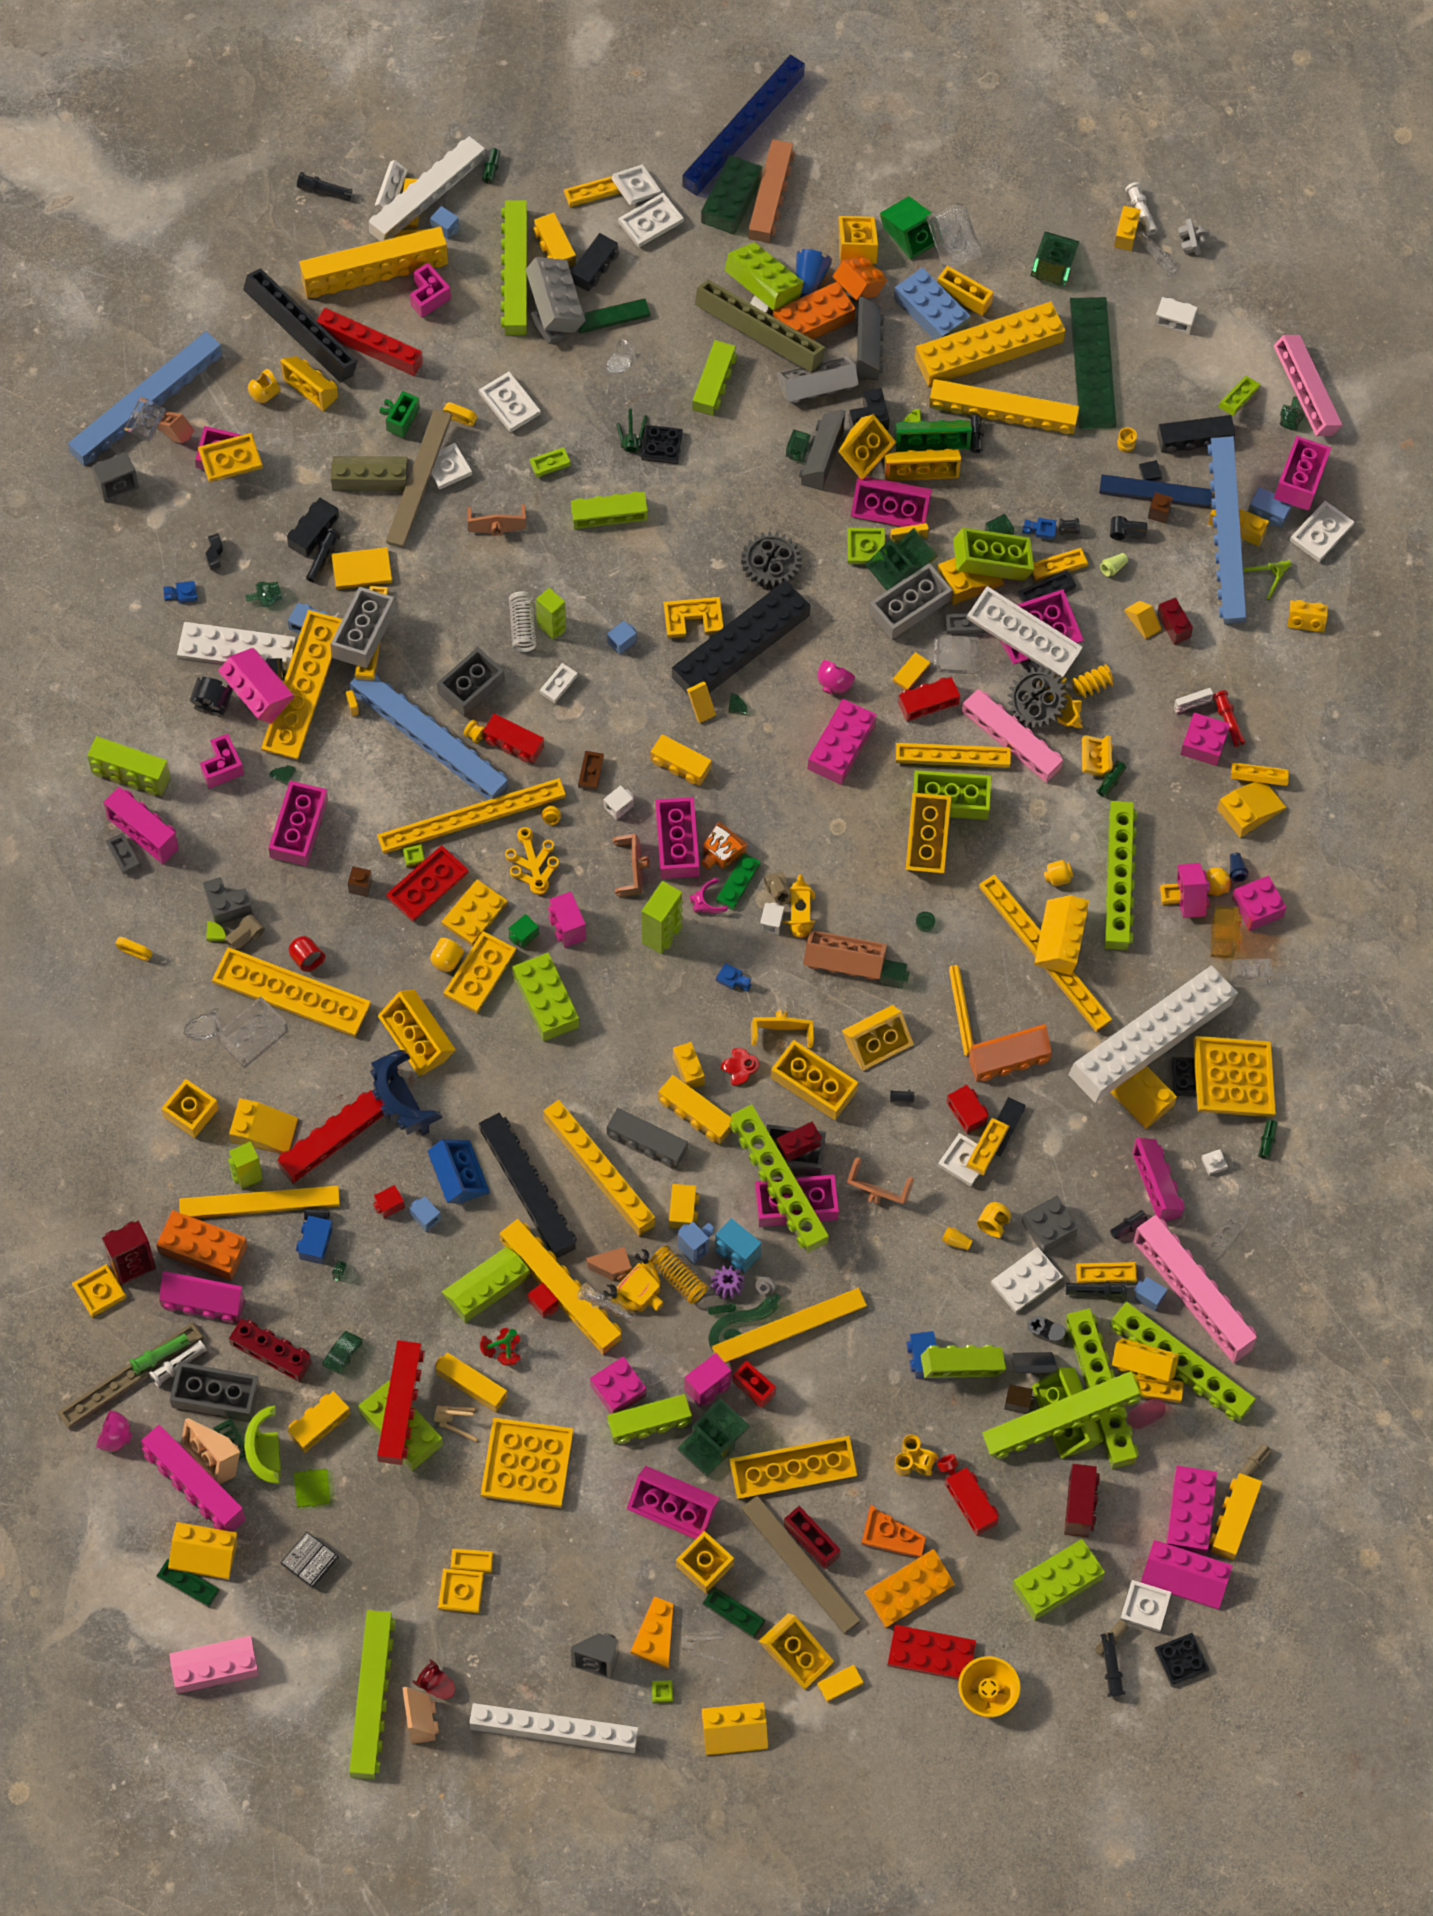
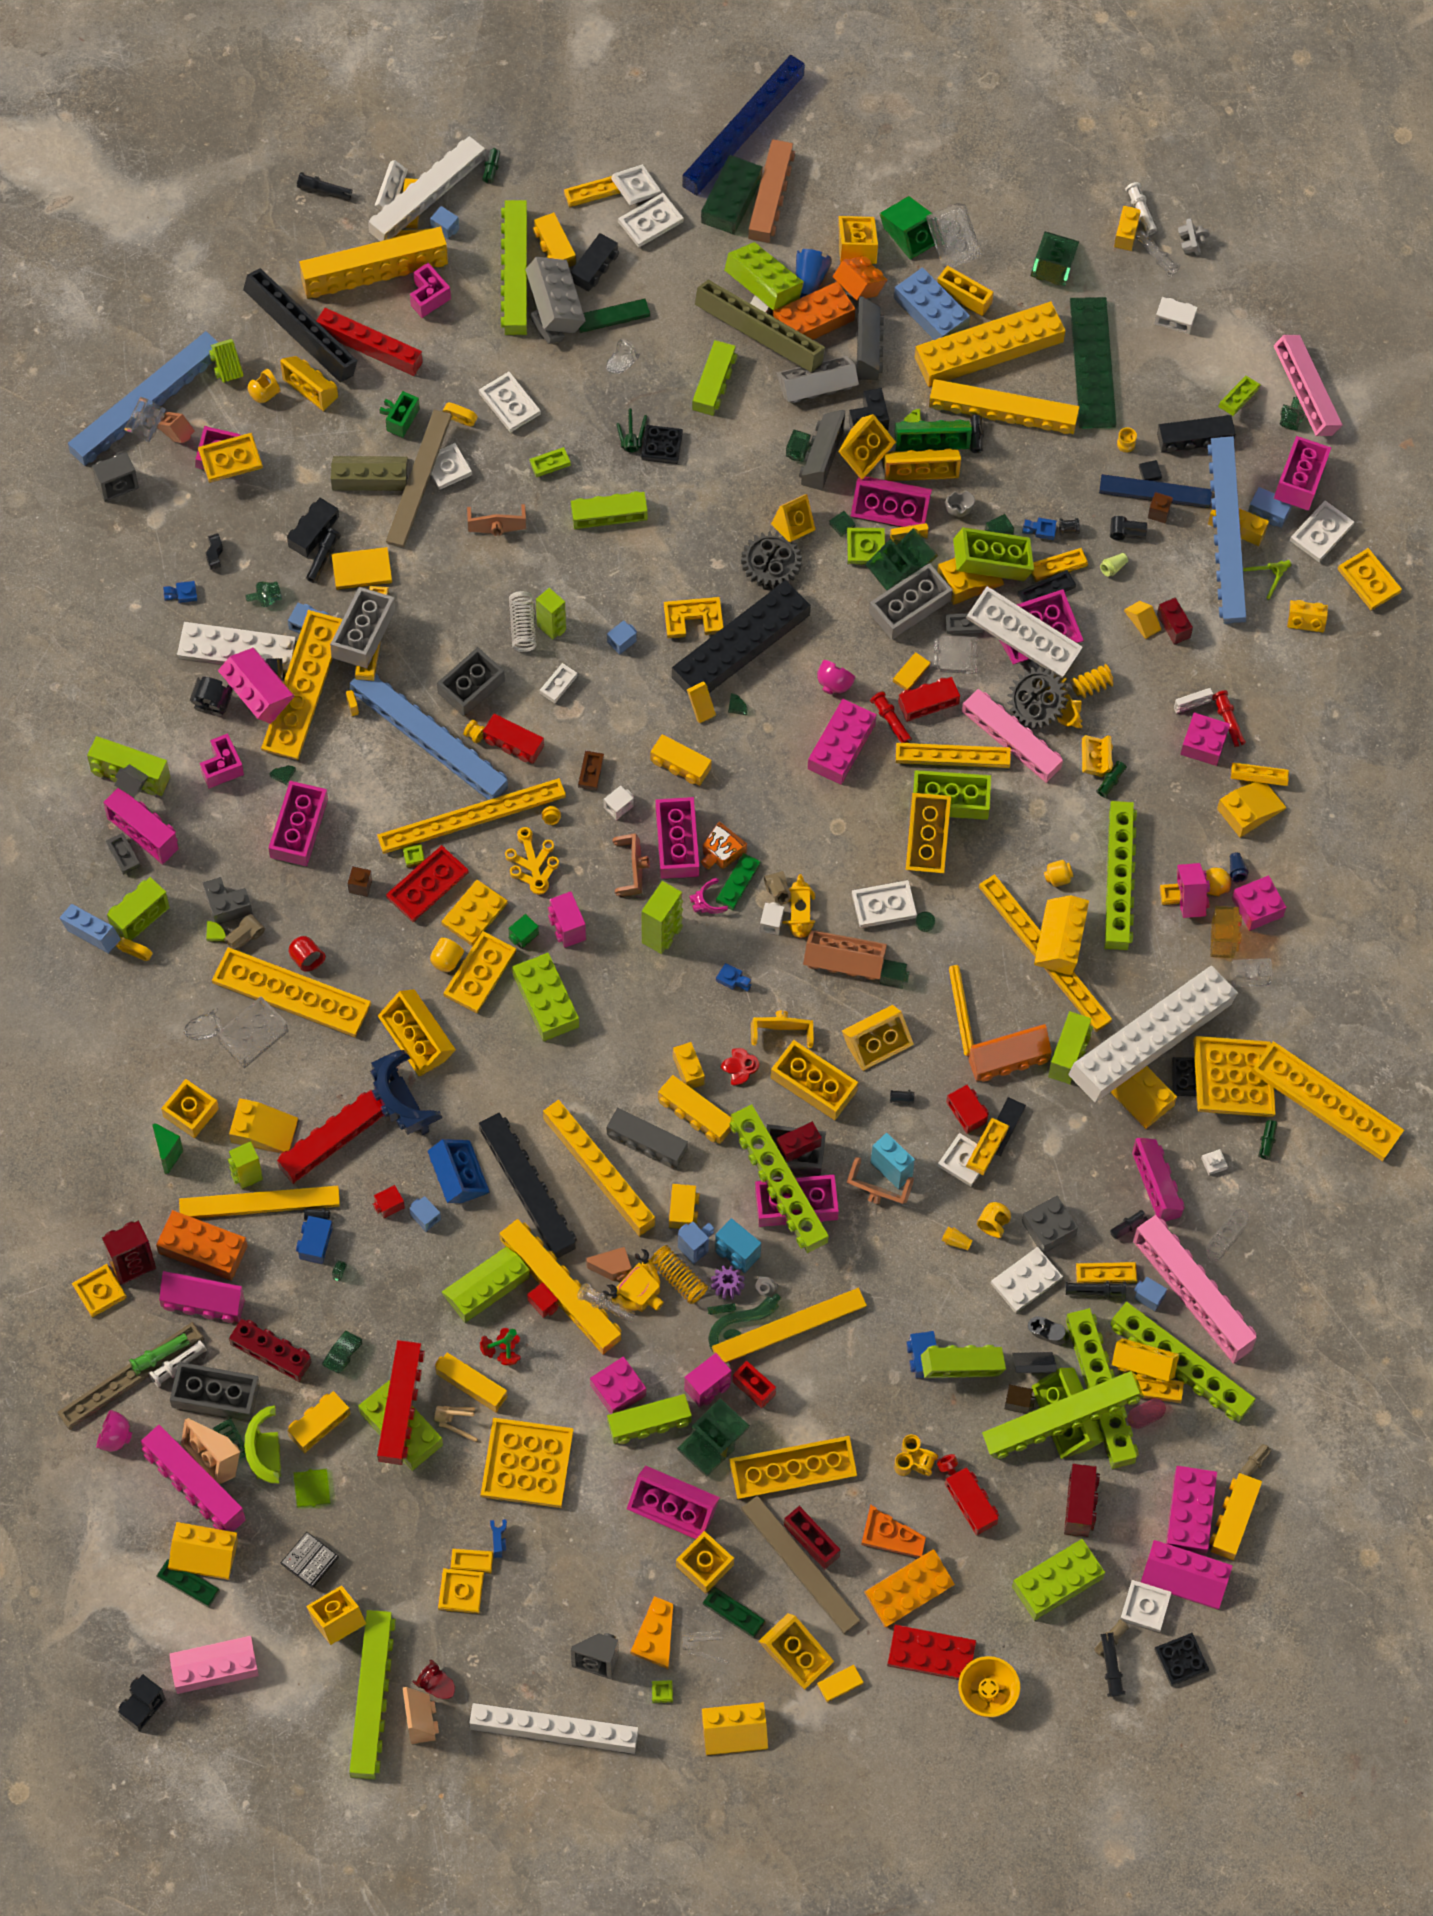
(90, 928): none -> medium blue brick
(130, 780): none -> dark grey brick
(138, 909): none -> lime brick
(143, 1703): none -> black brick
(169, 1146): none -> green slope
(226, 360): none -> lime brick
(336, 1615): none -> yellow brick
(498, 1543): none -> blue plate
(794, 519): none -> yellow slope
(841, 523): none -> clear green tile
(884, 904): none -> white plate
(886, 711): none -> red pin
(892, 1160): none -> medium azure brick
(960, 504): none -> light grey hair
(1071, 1046): none -> lime brick
(1327, 1101): none -> yellow plate
(1369, 579): none -> yellow plate

